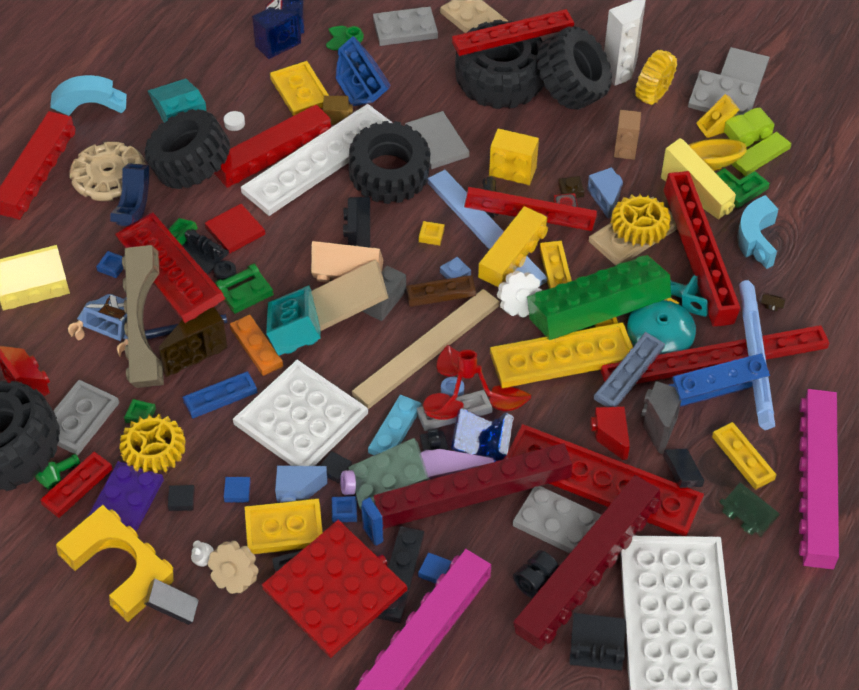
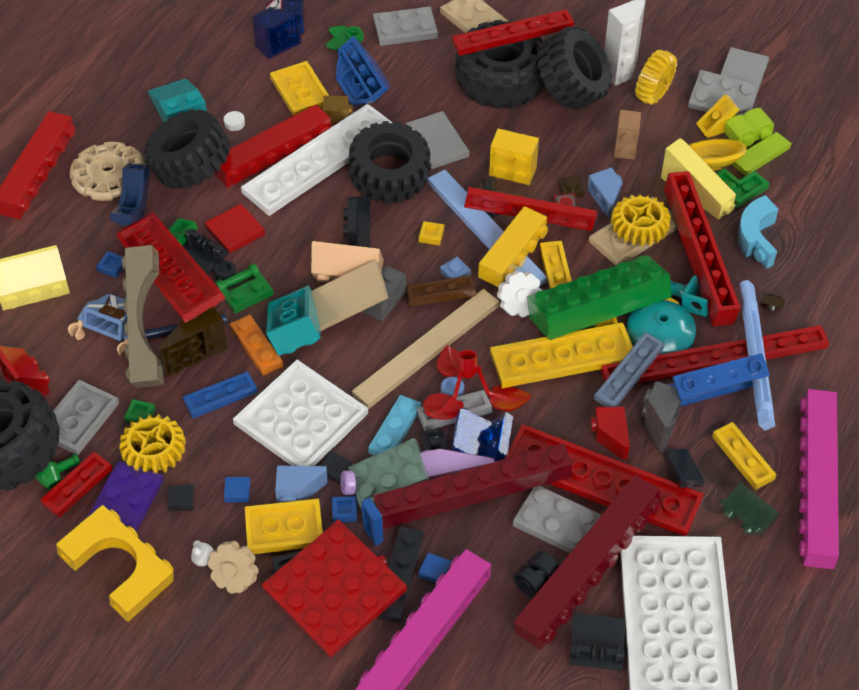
(86, 90): medium azure arch -> none
(171, 601): tile -> none

